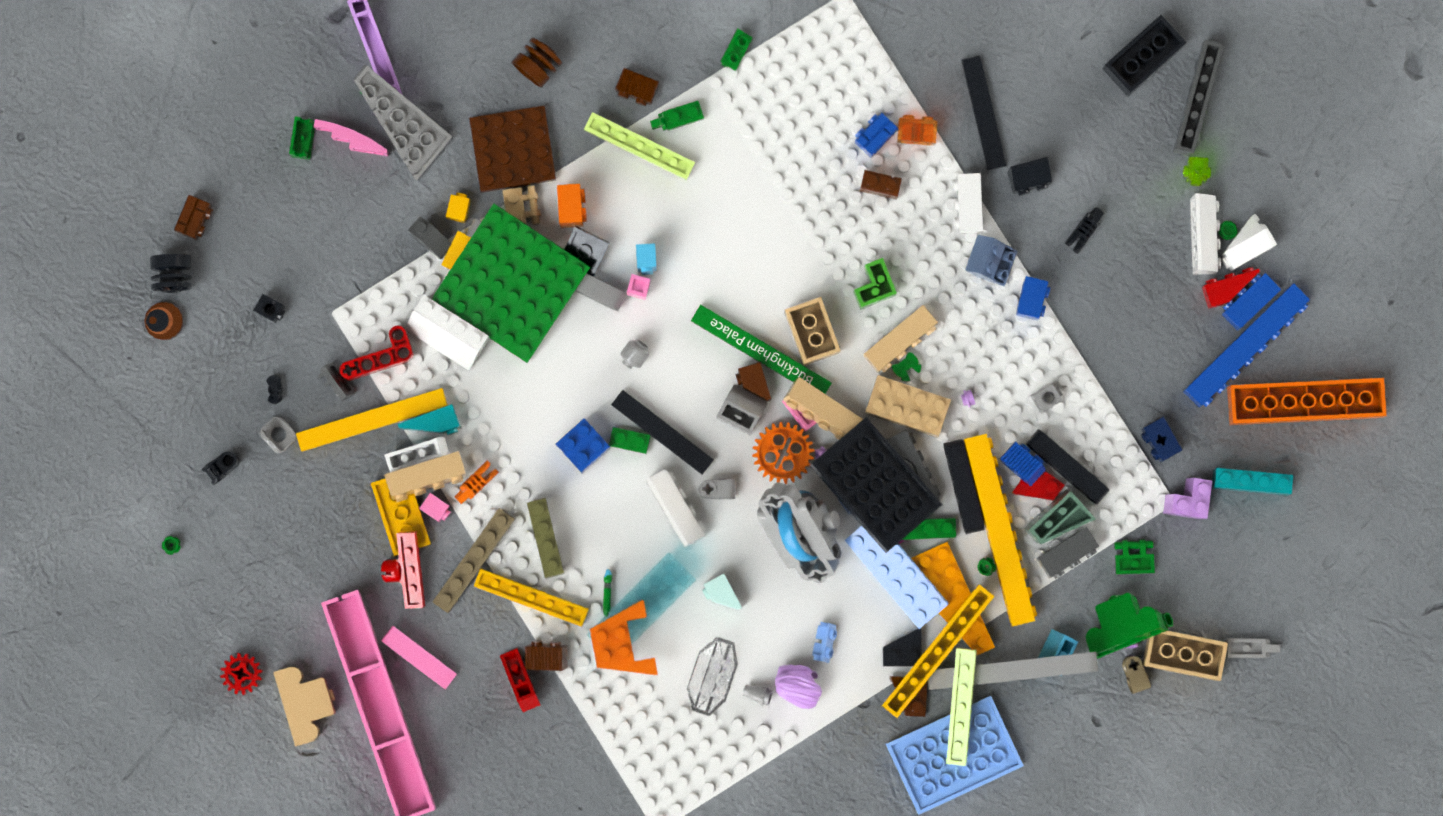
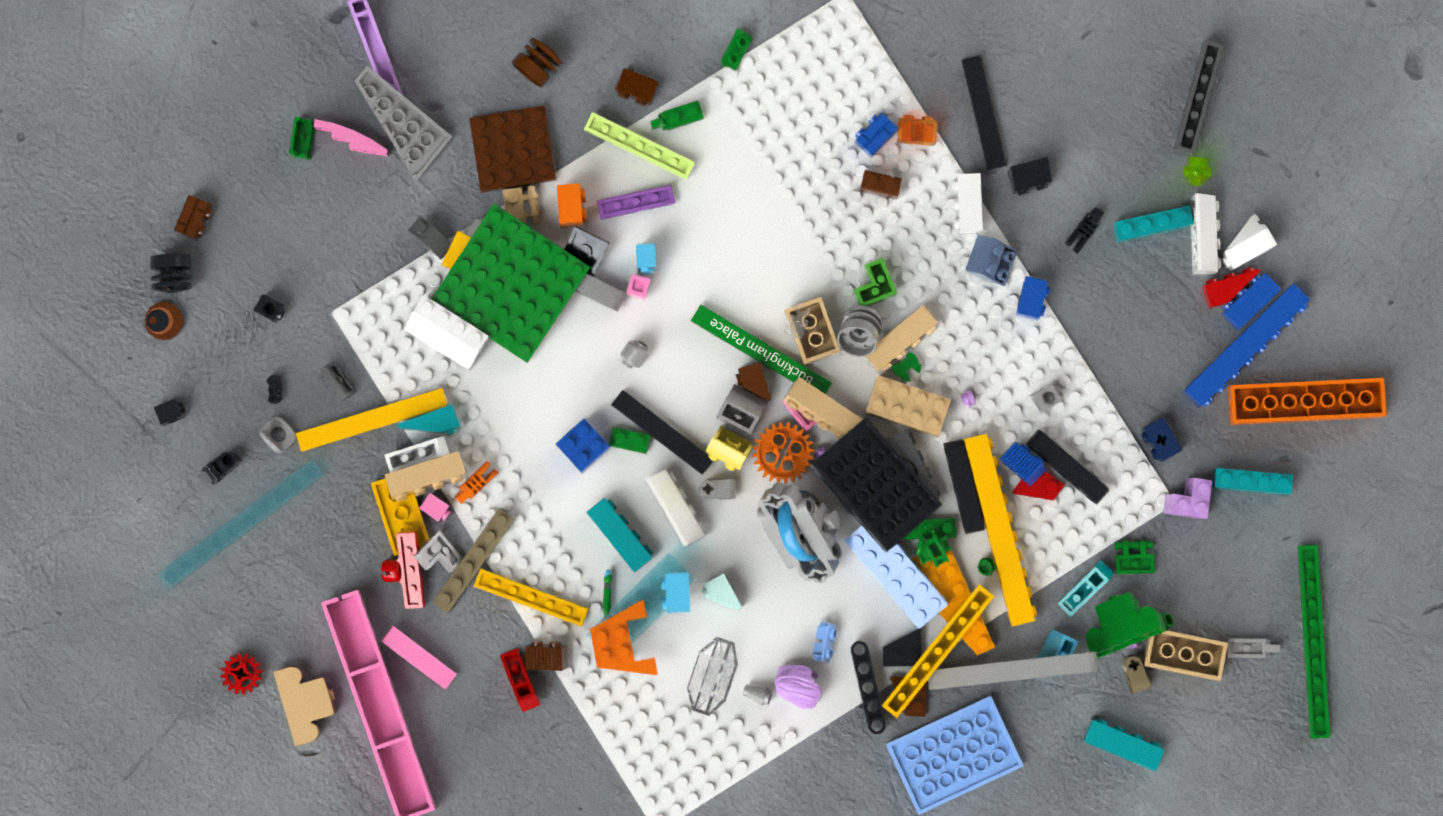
(166, 545): green plate -> none
(170, 412): none -> black brick
(240, 524): none -> clear light blue plate
(375, 357): red beam -> none
(438, 549): none -> light grey plate
(458, 208): yellow brick -> none
(545, 538): olive arch -> none
(619, 535): none -> teal brick
(636, 202): none -> medium lavender tile
(677, 592): none -> medium azure brick
(729, 448): none -> light yellow brick
(797, 324): none -> clear plate
(859, 331): none -> light grey wheel
(867, 697): none -> black beam
(929, 549): none -> green piece
(961, 706): yellowish green plate -> none
(1058, 518): sand green wedge -> none
(1068, 553): dark grey brick -> none
(1086, 588): none -> teal slope
(1123, 745): none -> teal brick
(1144, 55): black brick -> none
(1153, 224): none -> teal brick
(1228, 230): green plate -> none
(1313, 641): none -> green plate

